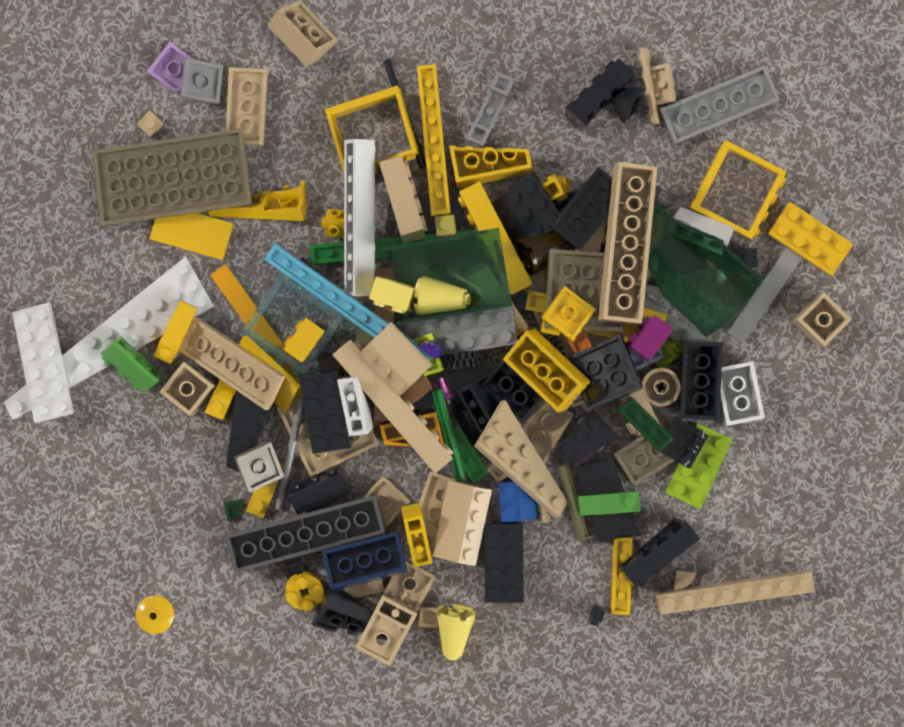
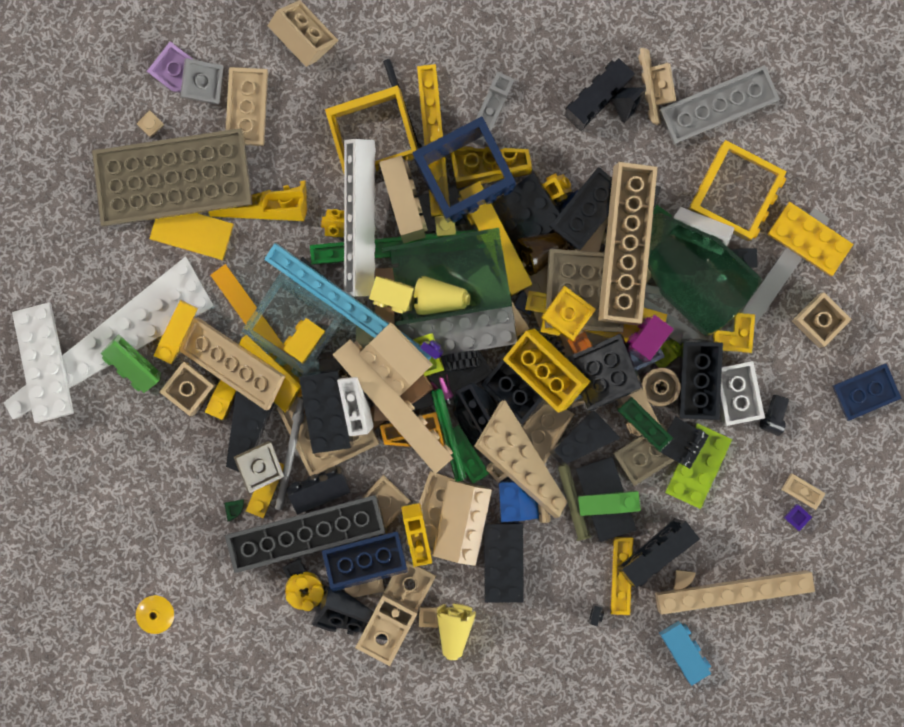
(451, 143): none -> dark blue windscreen
(686, 652): none -> dark azure brick
(742, 336): none -> yellow plate
(774, 417): none -> black piece
(797, 517): none -> dark purple plate
(803, 491): none -> tan plate
(866, 392): none -> dark blue plate

